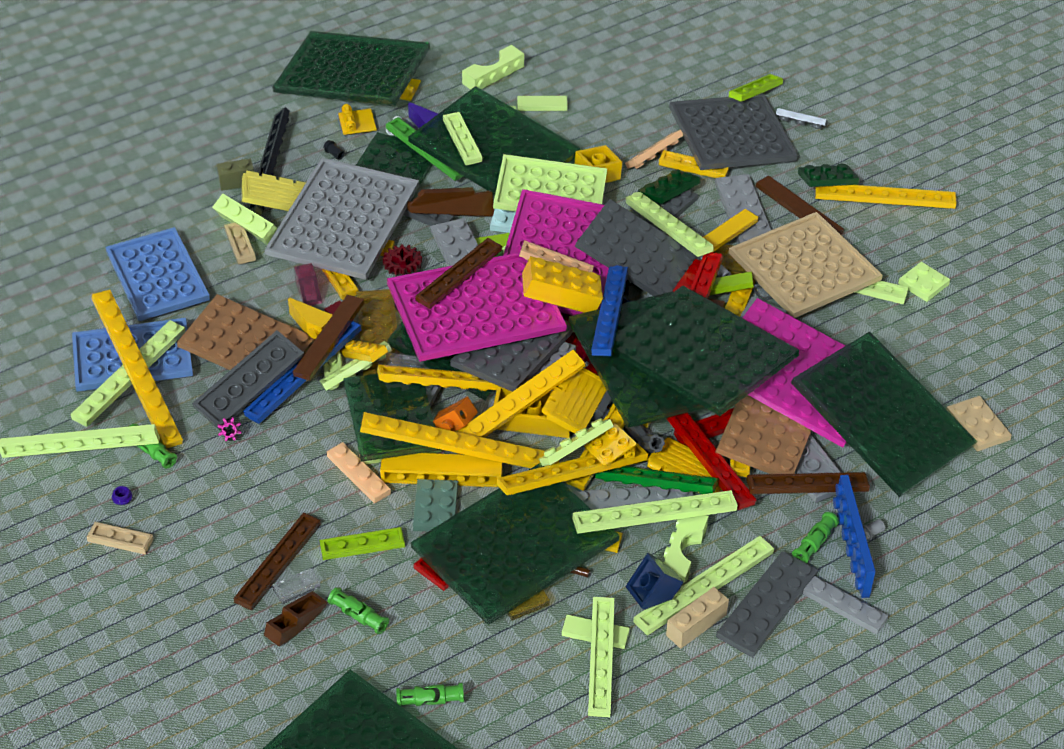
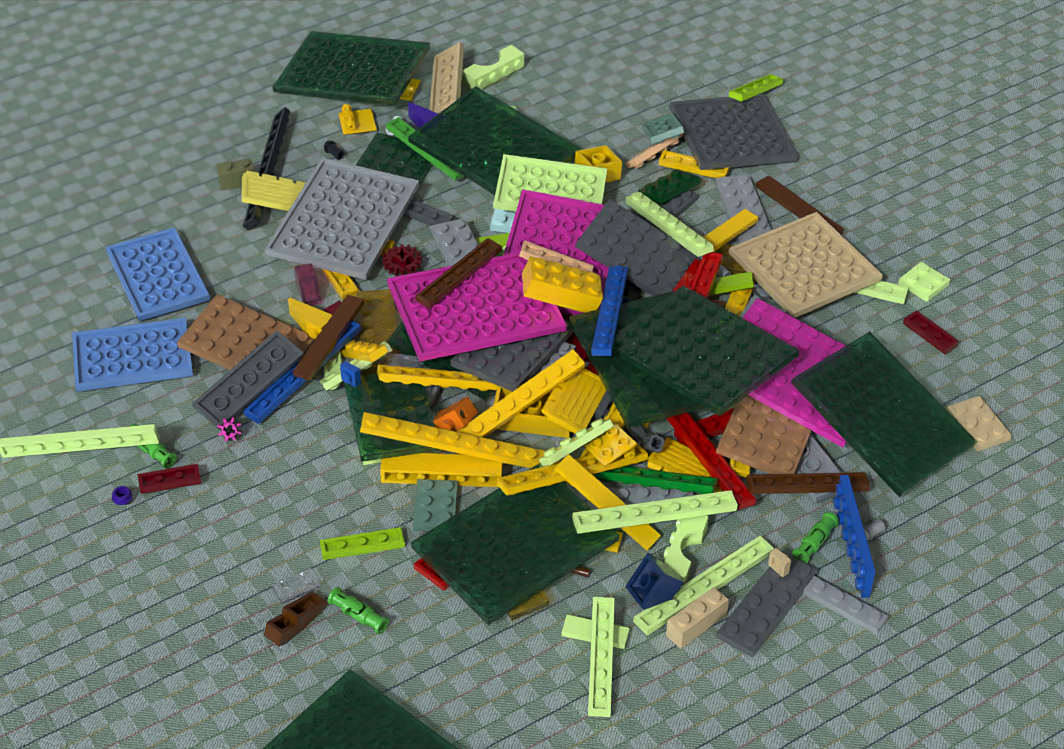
(120, 381): yellowish green plate -> none
(120, 538): tan tile -> none
(136, 368): yellow plate -> none
(169, 478): none -> dark red plate
(238, 214): yellowish green arch -> none
(240, 243): tan plate -> none
(277, 561): reddish brown tile -> none
(350, 374): none -> blue plate
(358, 473): light nougat plate -> none
(446, 78): none -> tan plate
(447, 693): bright green piece -> none
(453, 202): reddish brown wedge -> none
(462, 138): yellowish green plate -> none
(542, 103): yellowish green tile -> none
(603, 498): none -> yellow tile
(662, 128): none -> sand green plate
(779, 562): none -> tan plate
(801, 119): plate -> none
(828, 175): dark green plate -> none
(887, 195): yellow plate -> none
(930, 332): none -> dark red plate

